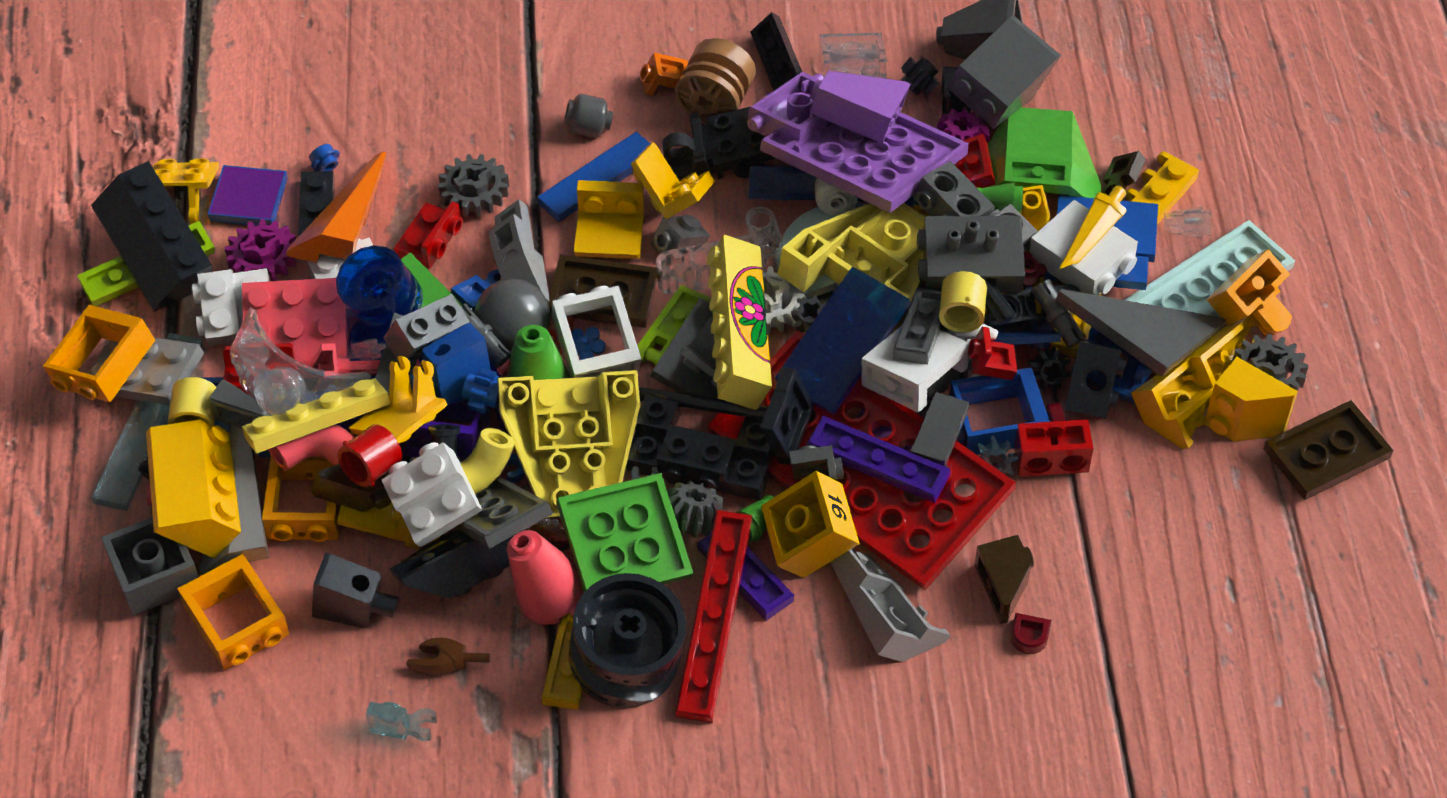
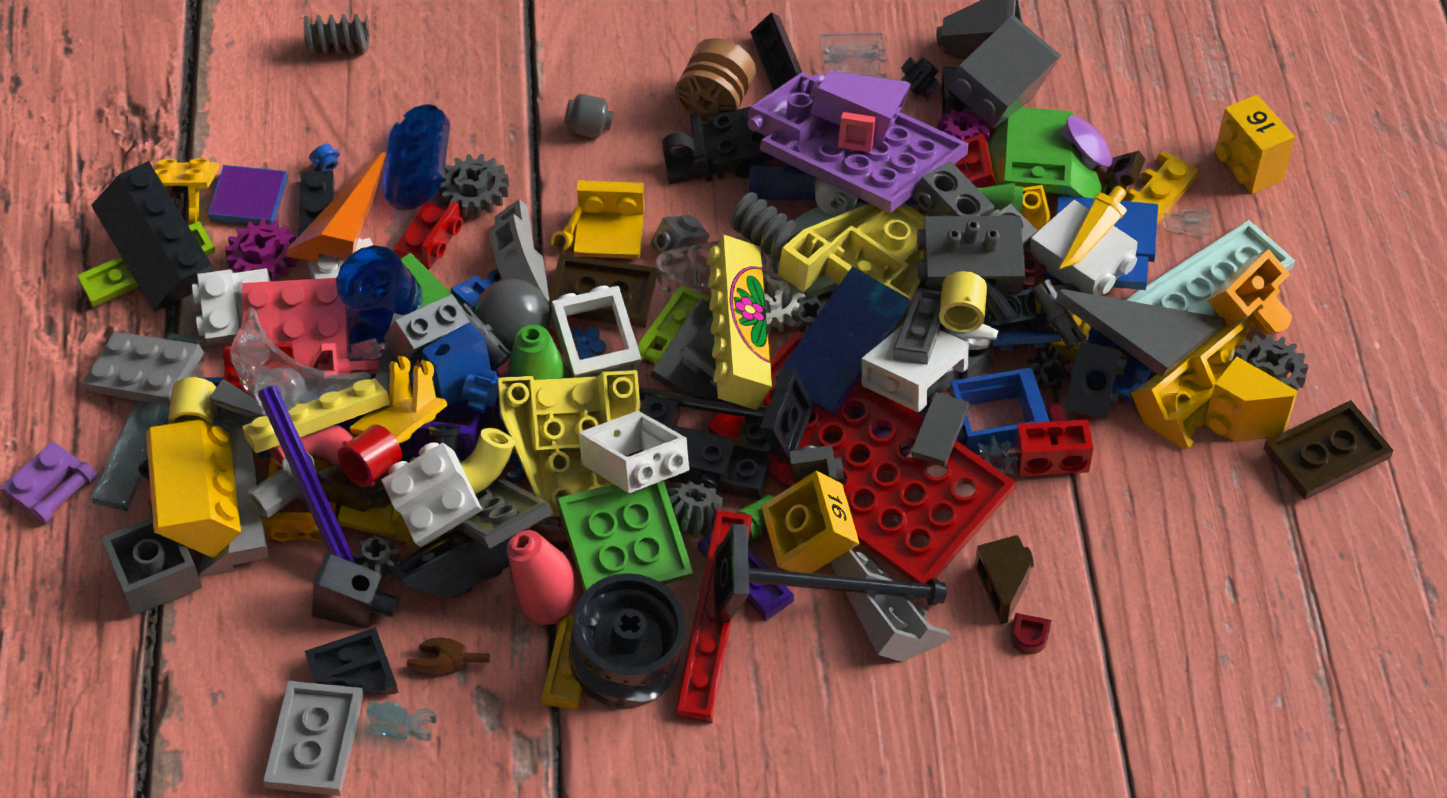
(42, 476): none -> medium lavender plate
(94, 324): light orange window -> none
(218, 586): light orange window -> none
(276, 490): none -> light grey piece
(304, 473): none -> dark purple axle
(314, 738): none -> light grey plate
(336, 34): none -> dark grey piece
(353, 662): none -> black wing
(378, 555): none -> dark grey gear
(416, 157): none -> clear blue tile
(568, 231): none -> yellow hand
(610, 166): blue tile -> none
(636, 432): none -> white window
(662, 71): orange bracket -> none
(666, 191): yellow bracket -> none
(734, 575): none -> black tile
(763, 225): none -> dark grey piece
(856, 132): none -> coral plate
(881, 459): dark purple tile -> none
(992, 357): red bracket -> none
(1089, 141): none -> medium lavender dish
(1254, 144): none -> yellow brick

